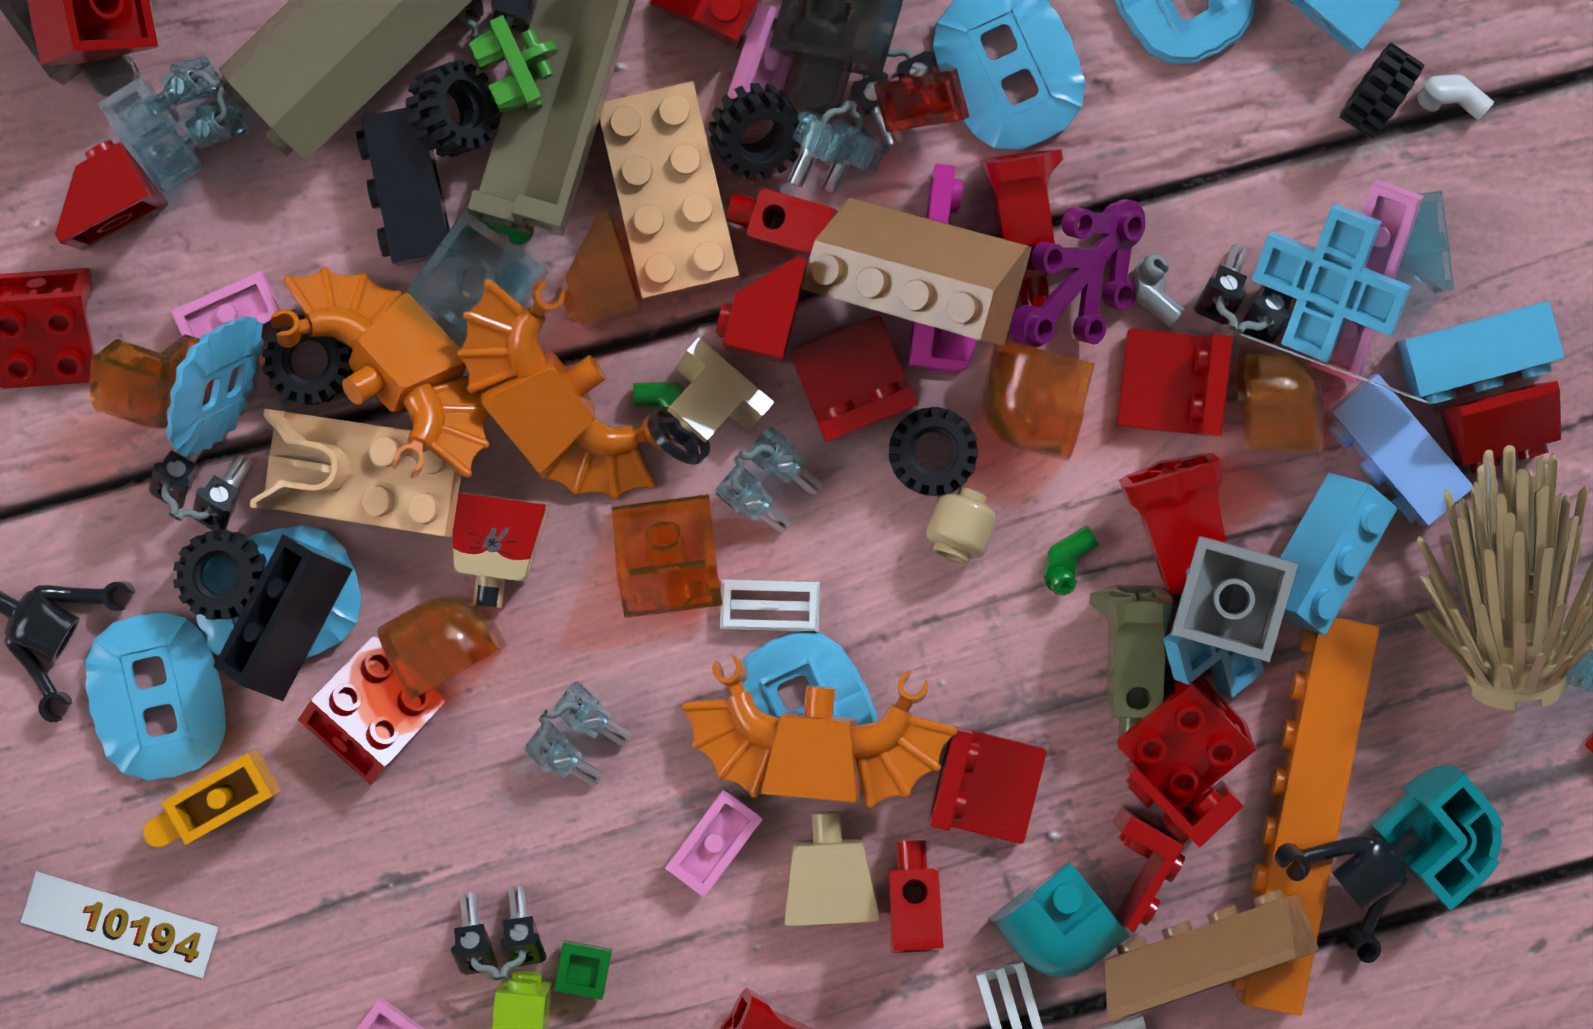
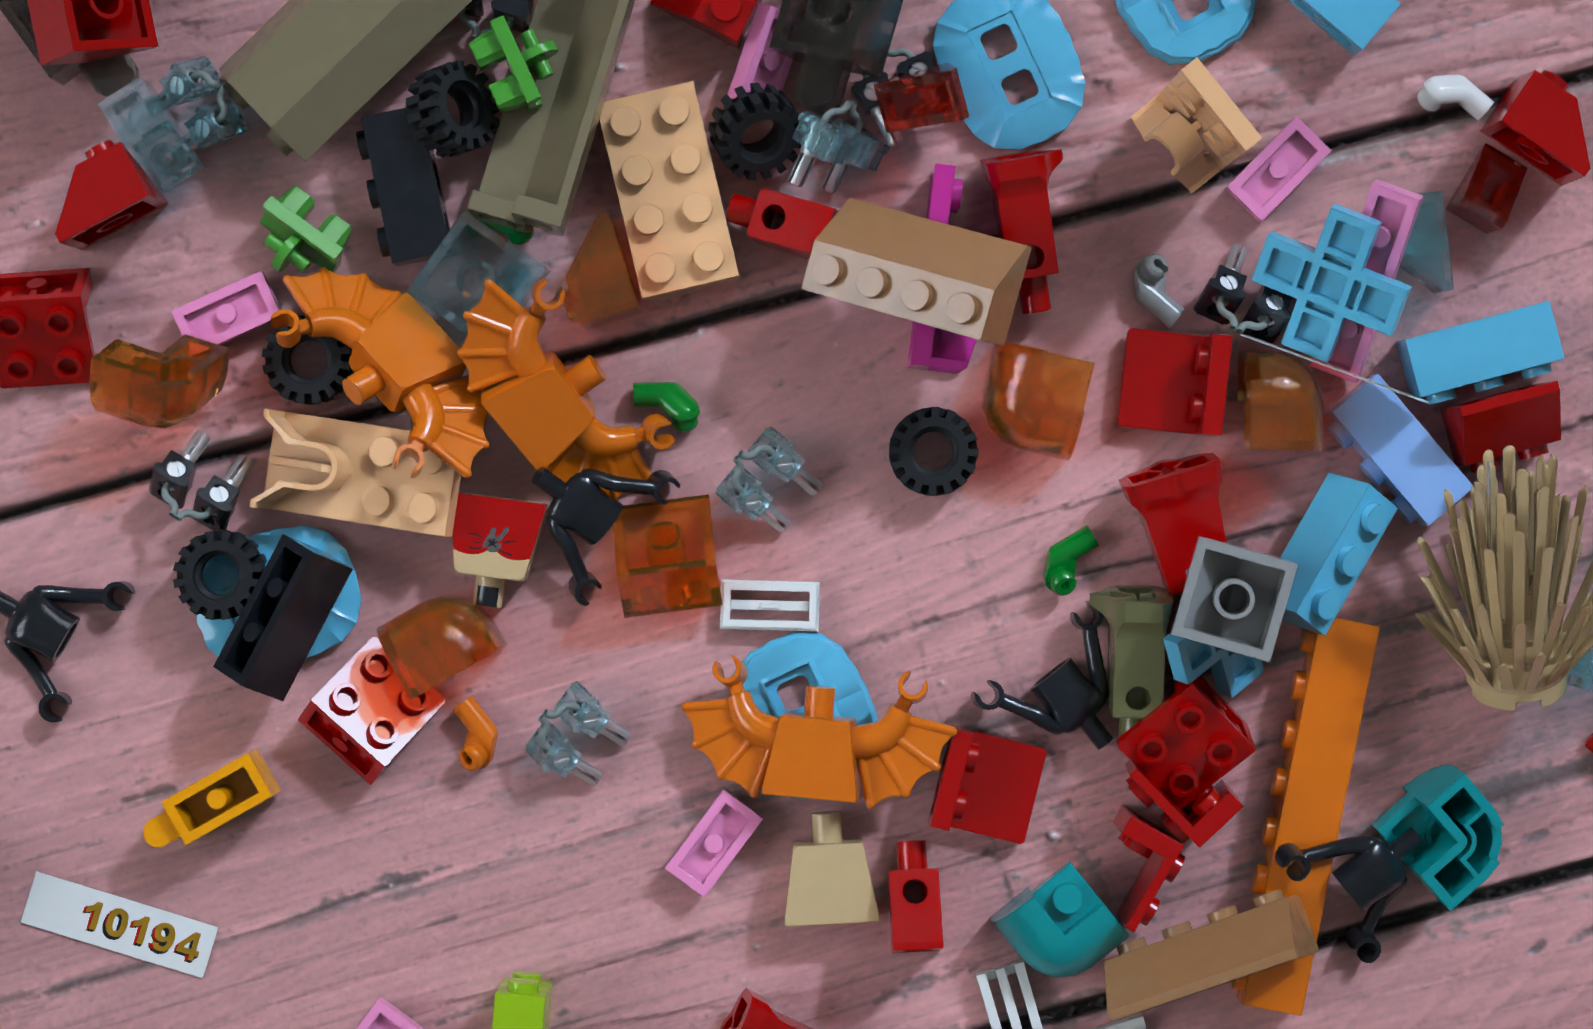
(190, 687): medium azure piece -> none
(225, 348): medium azure piece -> none
(297, 239): none -> bright green hips
(480, 737): none -> orange arm
(520, 942): piece -> none
(583, 969): green plate -> none
(589, 512): none -> black piece
(712, 397): tan piece -> none
(764, 313): red slope -> none
(852, 378): red bracket -> none
(961, 526): tan head -> none
(1065, 692): none -> black piece
(1121, 229): magenta plant -> none
(1201, 122): none -> light nougat plate
(1278, 169): none -> bright pink plate
(1381, 90): black tyre -> none
(1488, 190): none -> clear red slope
(1542, 126): none -> red slope

